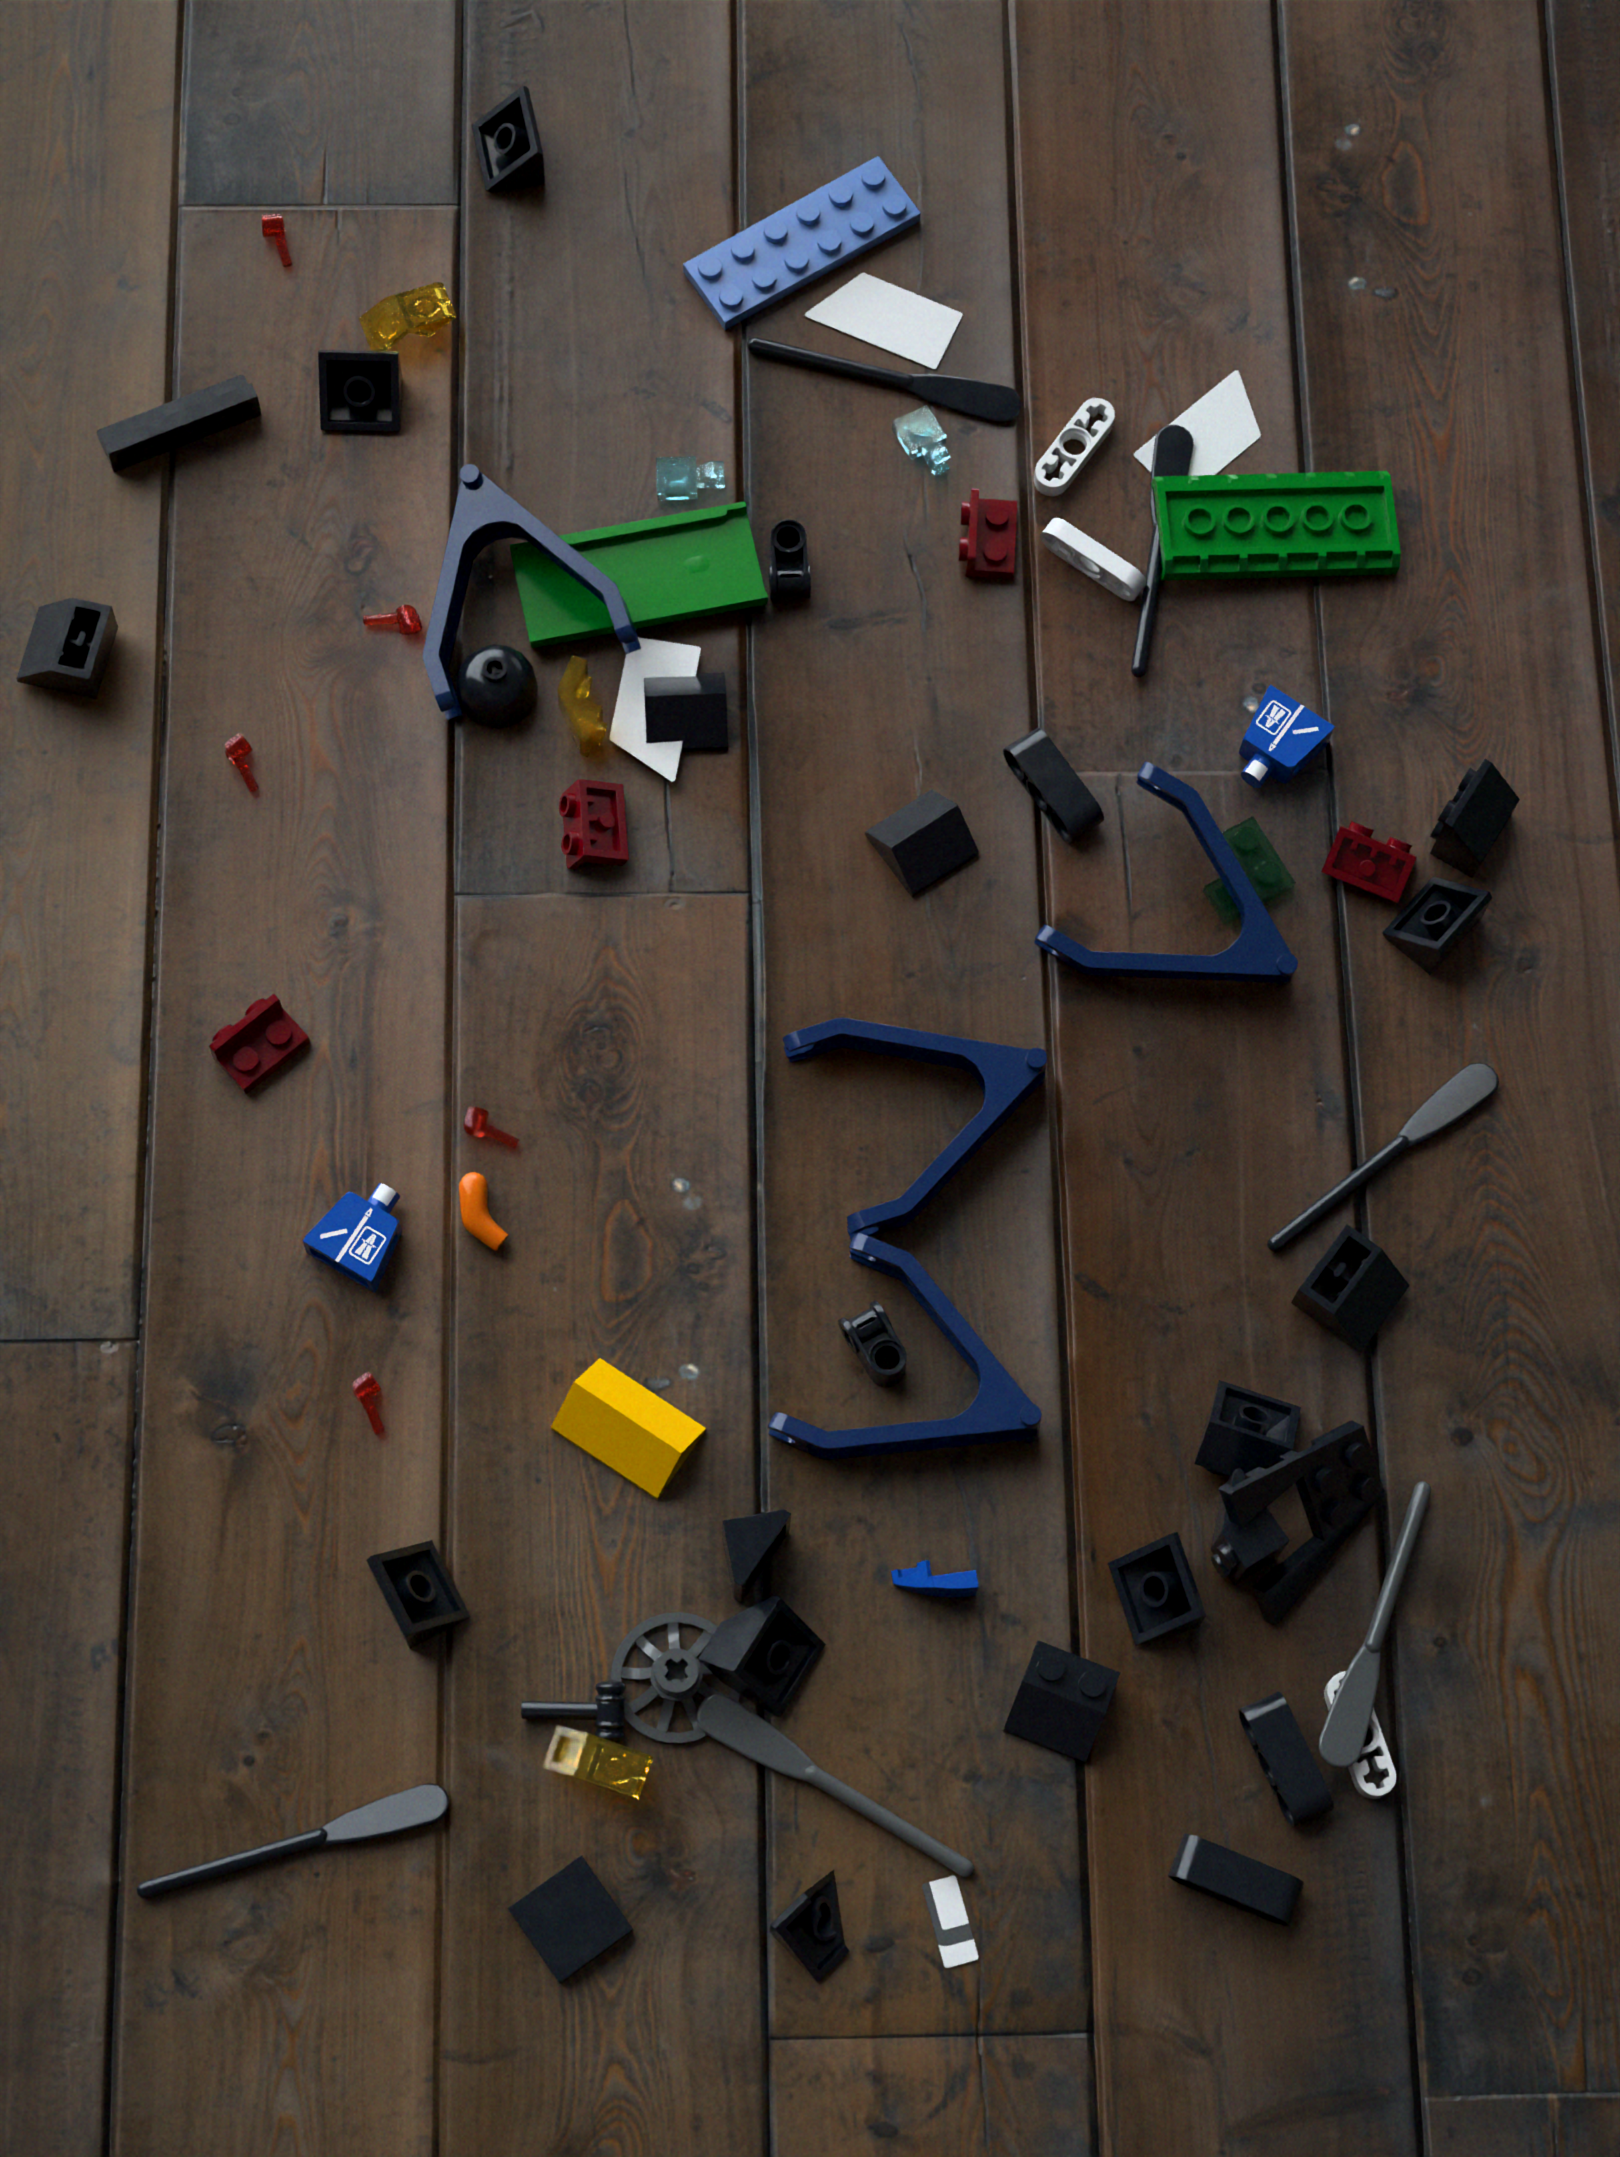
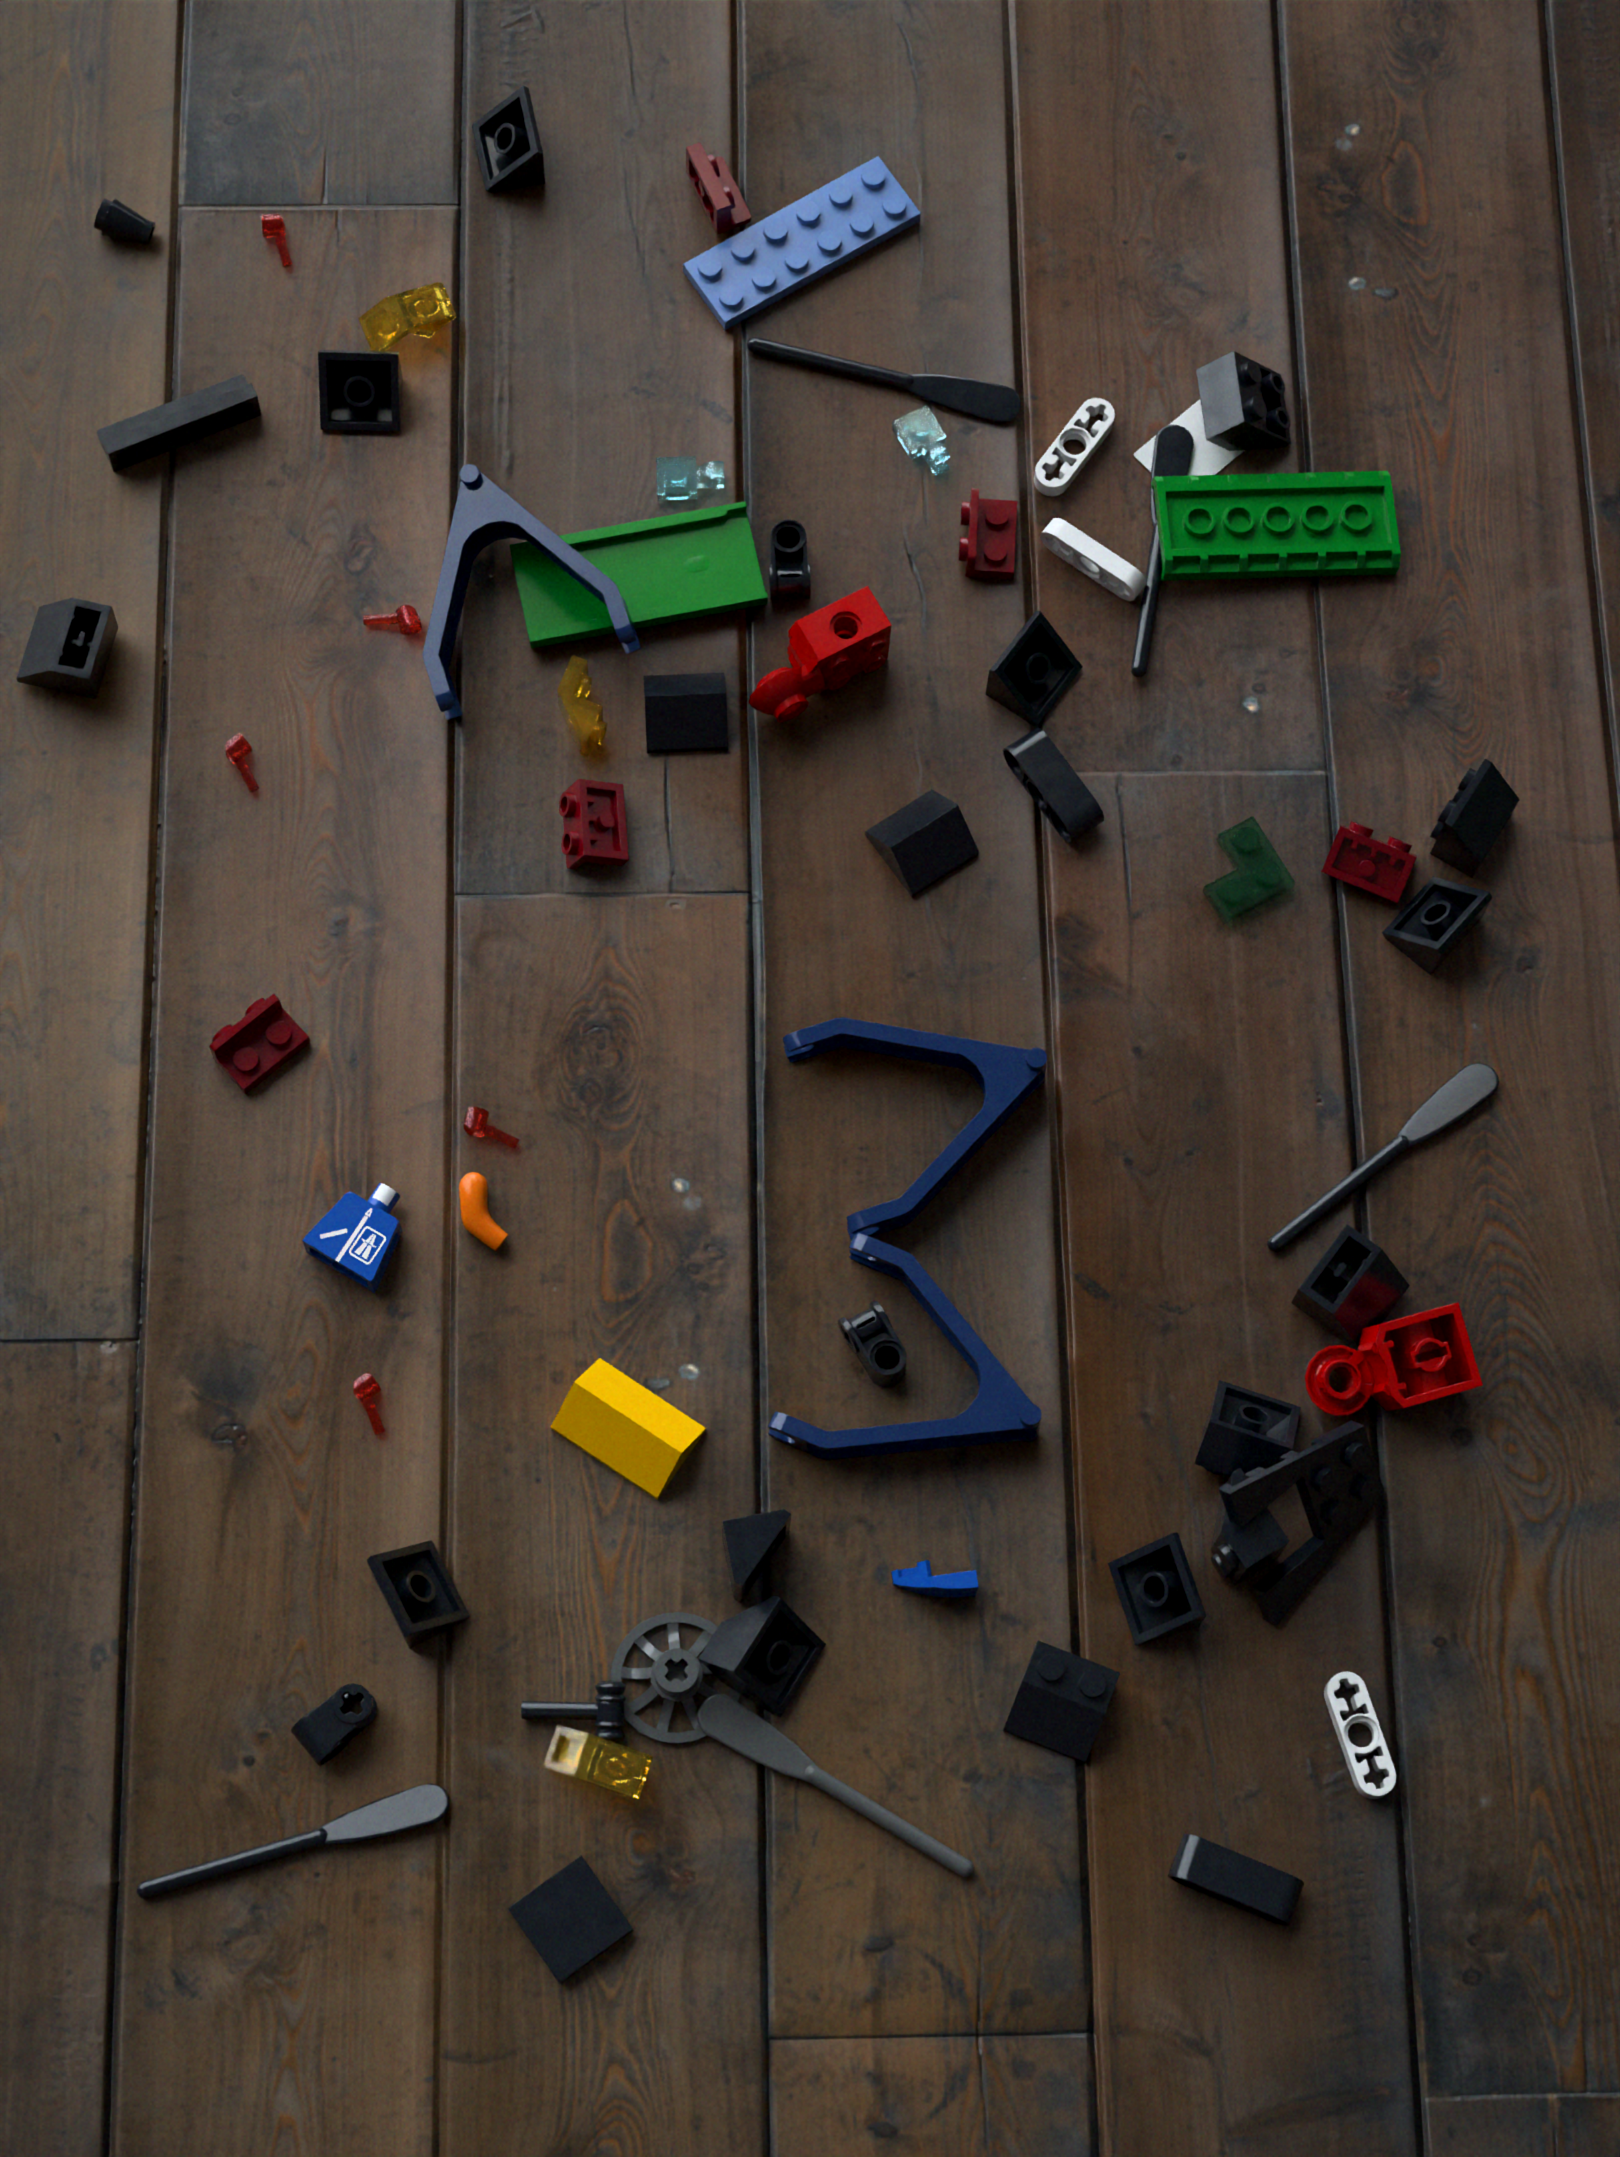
(122, 222): none -> black cone
(327, 1728): none -> black piece
(496, 686): black cylinder -> none
(629, 724): white sticker -> none
(716, 189): none -> dark red bracket
(813, 1928): black slope -> none
(825, 653): none -> red brick
(890, 318): white sticker -> none
(950, 1921): white sticker -> none
(1032, 671): none -> black slope
(1243, 404): none -> black slope
(1254, 957): dark blue piece -> none
(1281, 739): blue torso -> none
(1285, 1759): black beam -> none
(1355, 1698): dark grey piece -> none
(1397, 1364): none -> red brick

